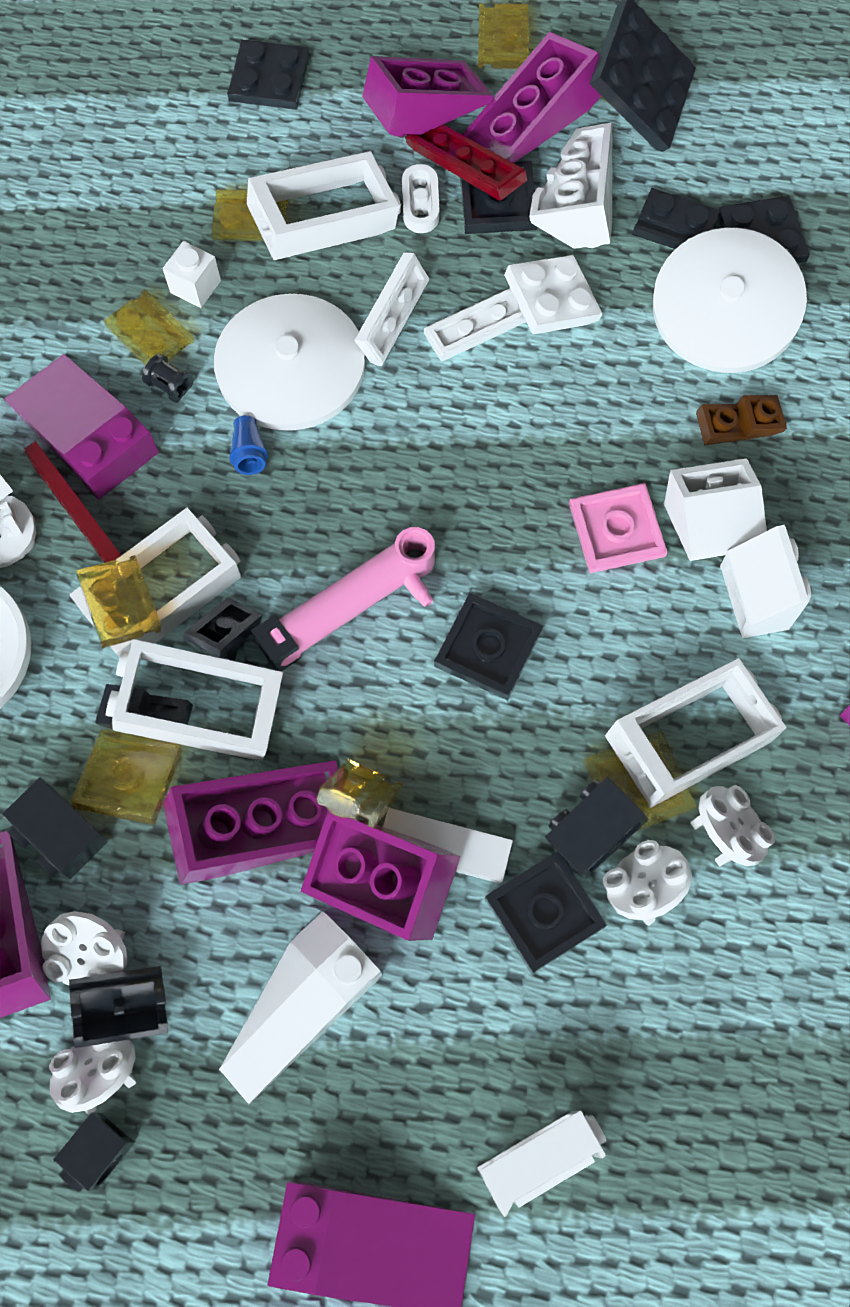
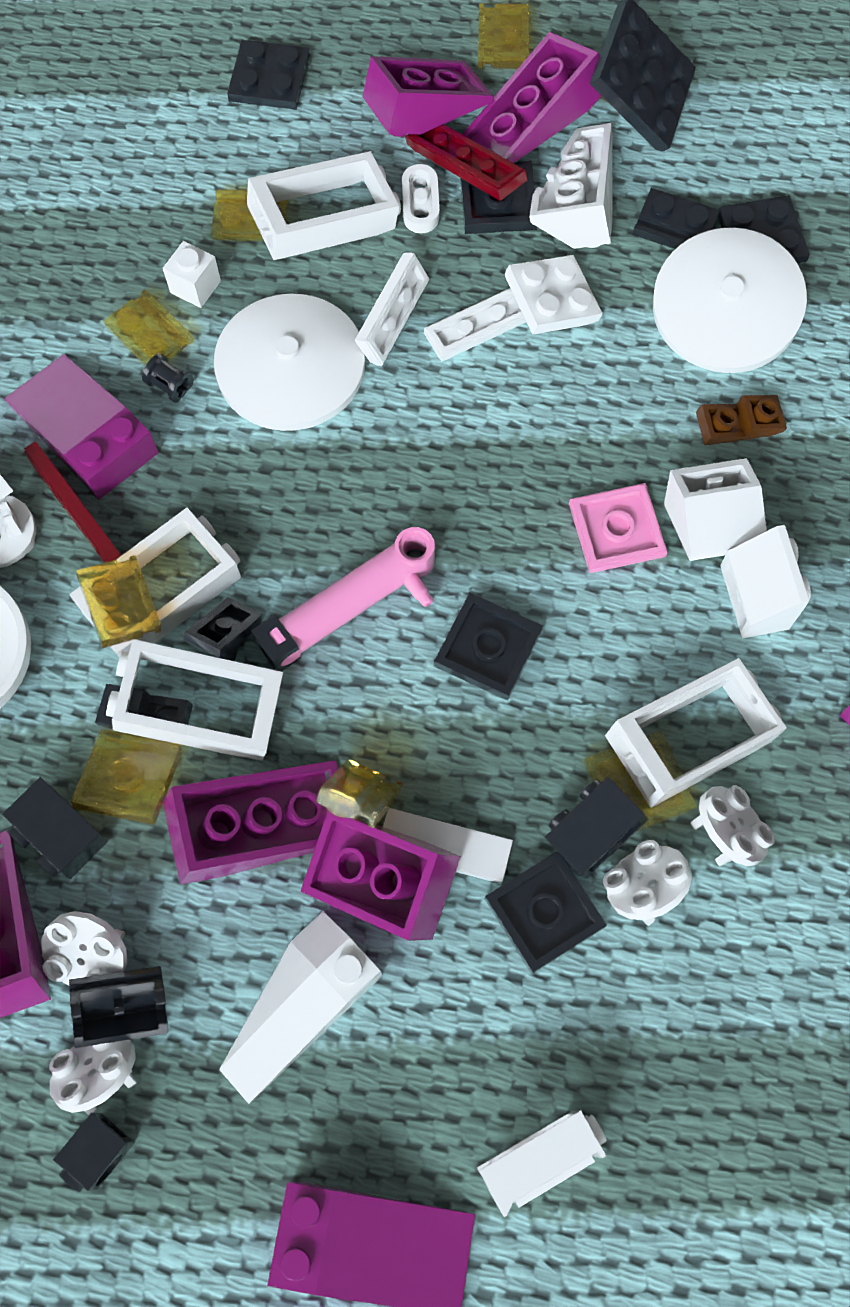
(247, 448): blue cone -> none

